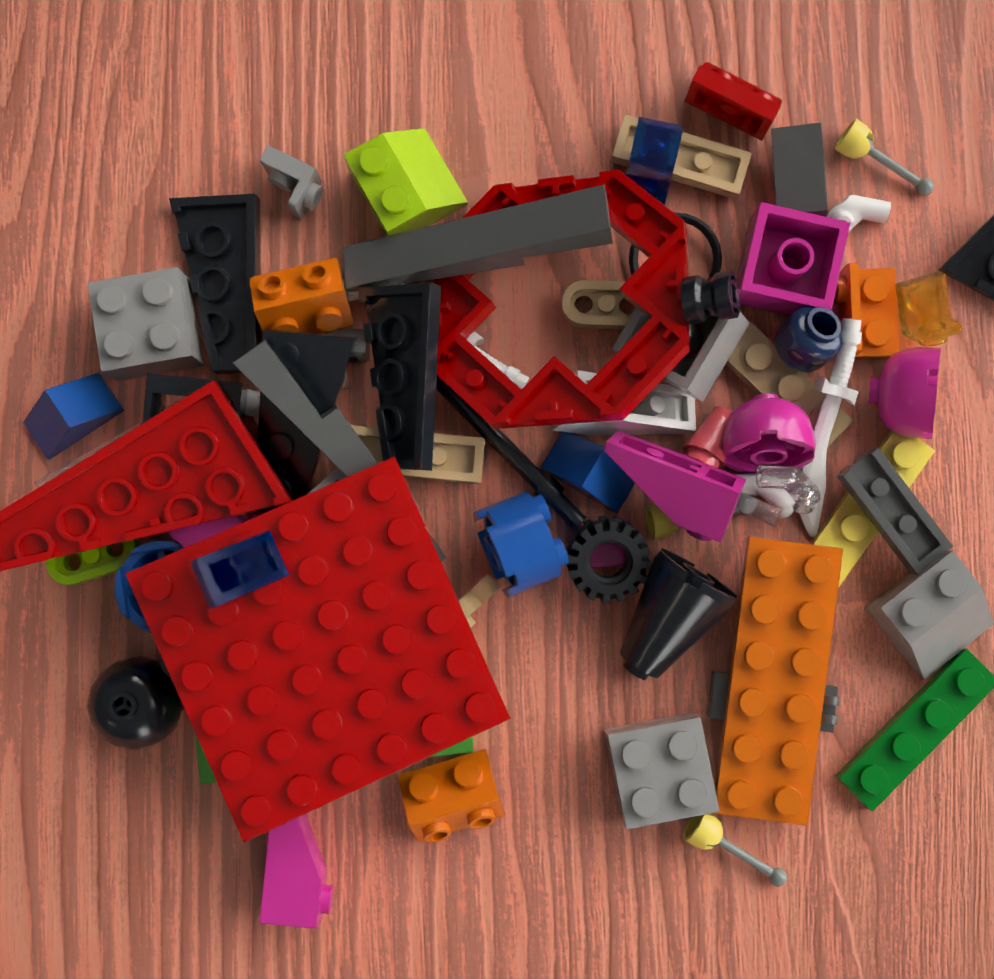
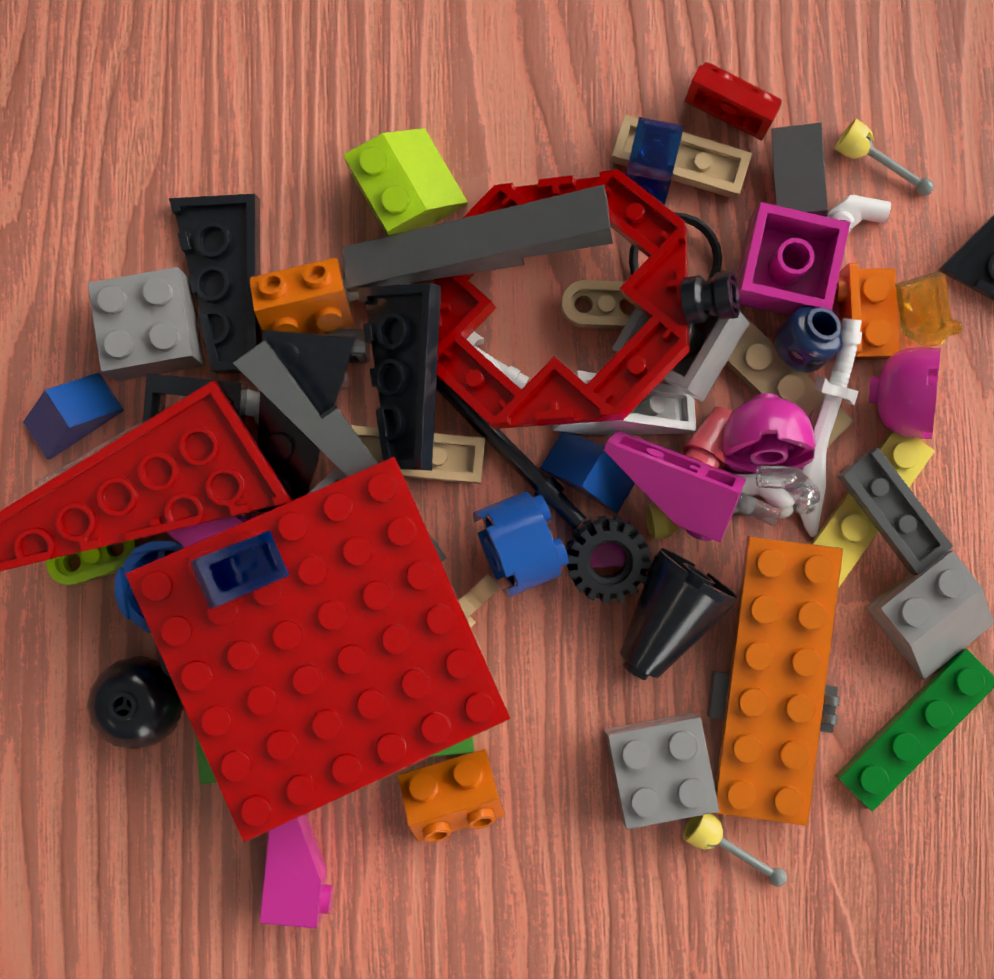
(290, 172): light grey bracket -> none

